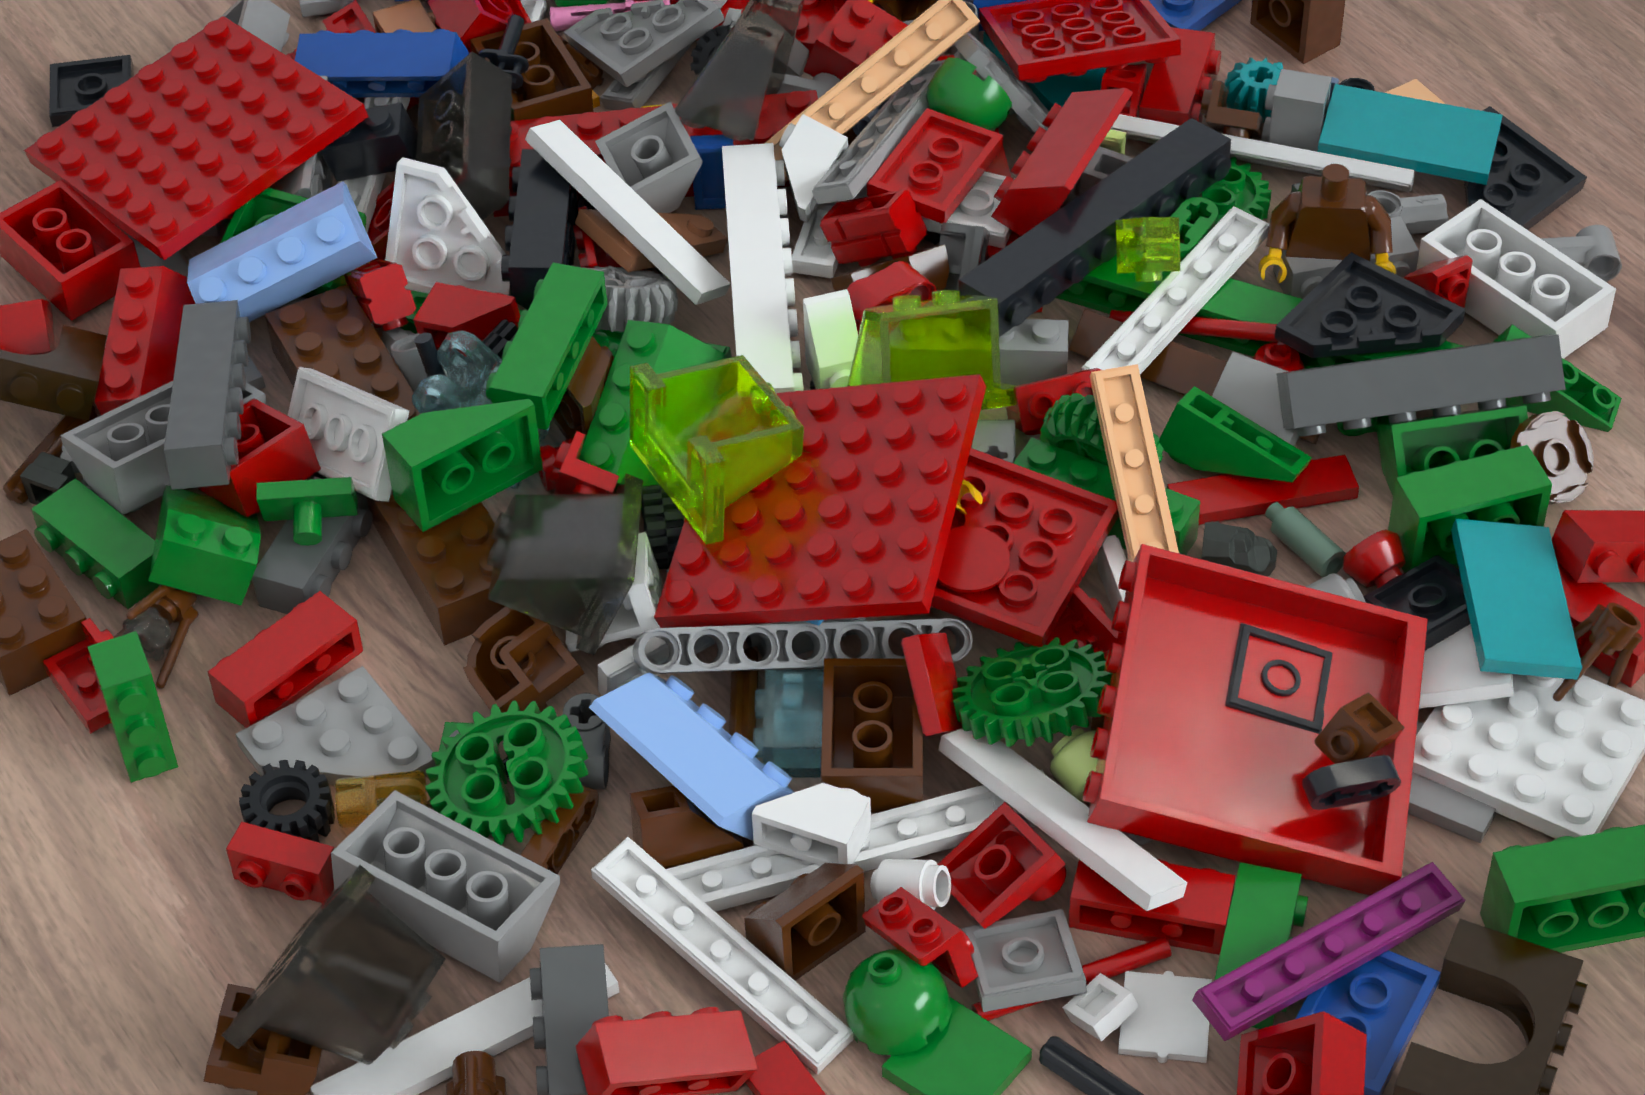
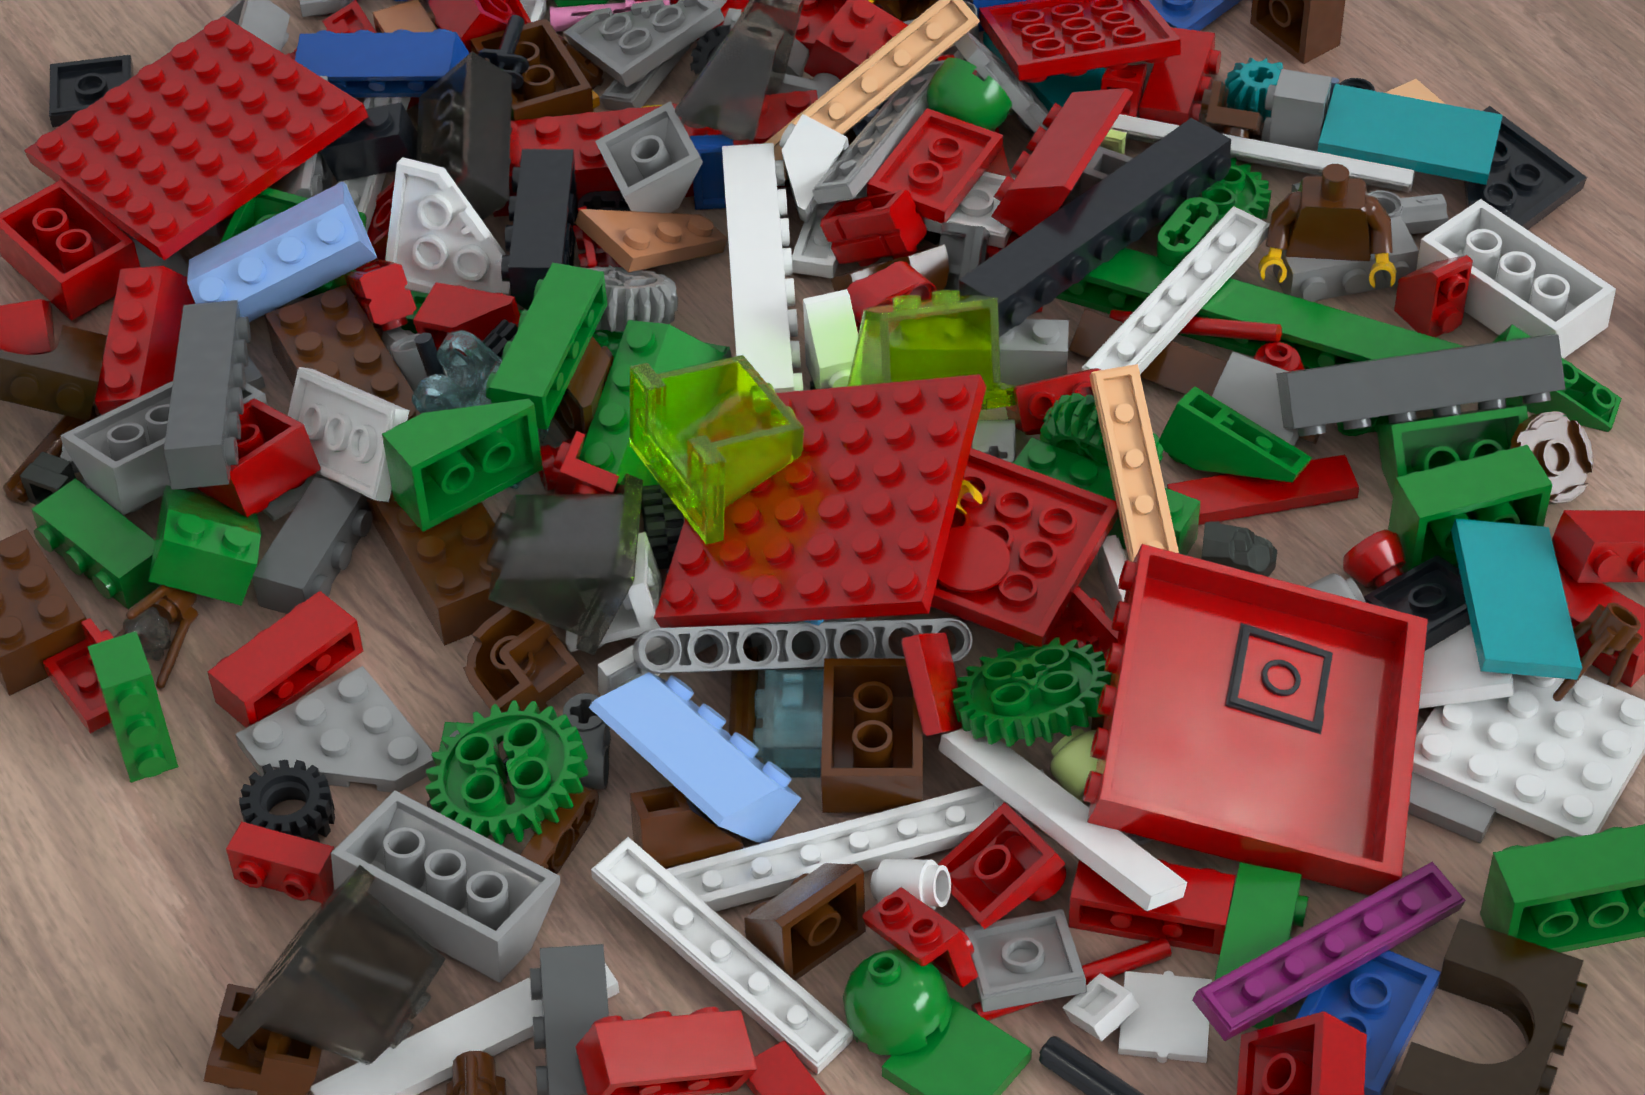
(307, 504): green tile -> none
(363, 794): clear yellow arm -> none
(627, 212): white tile -> none
(815, 824): white slope -> none
(1148, 247): clear neon green brick -> none
(1305, 539): sand green cylinder -> none
(1351, 782): black beam -> none
(1358, 730): reddish brown bracket -> none
(1367, 311): black plate -> none
(1592, 249): light grey piece -> none

